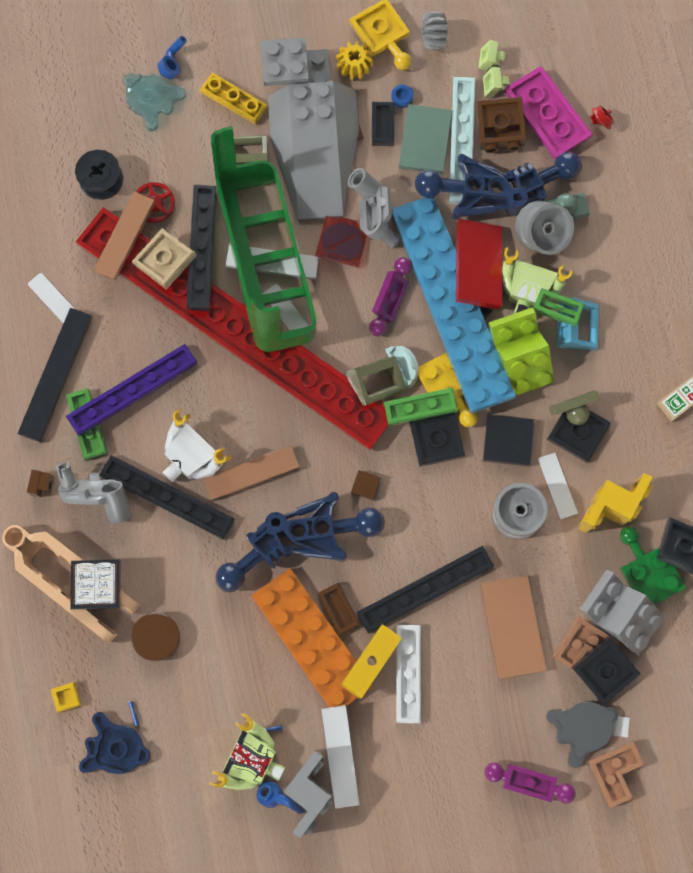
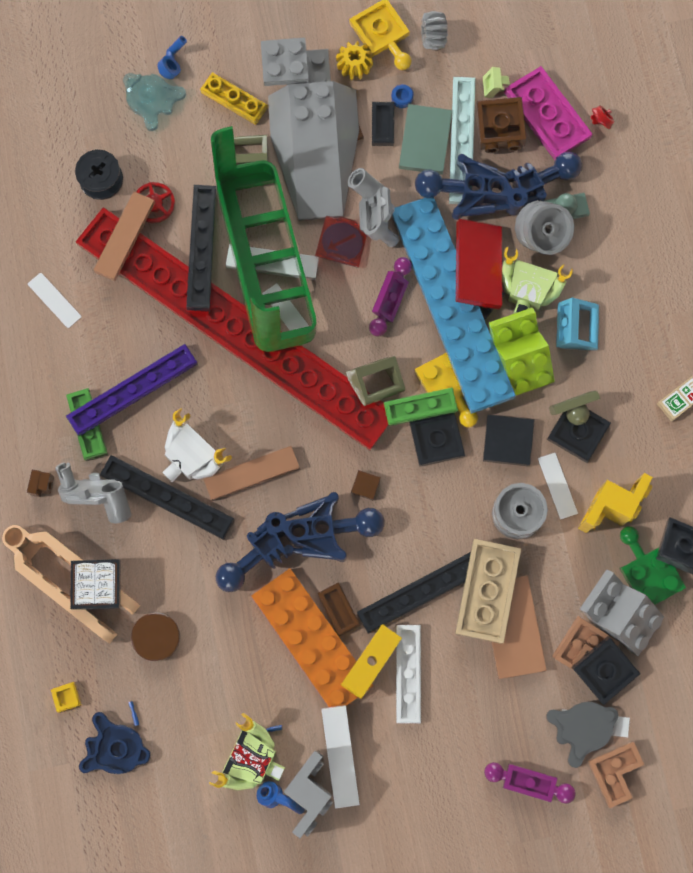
(55, 375): black tile -> none
(164, 258): tan tile -> none
(406, 362): light aqua plate -> none
(488, 591): none -> tan plate
(490, 56): yellowish green tile -> none
(554, 315): bright green tile -> none

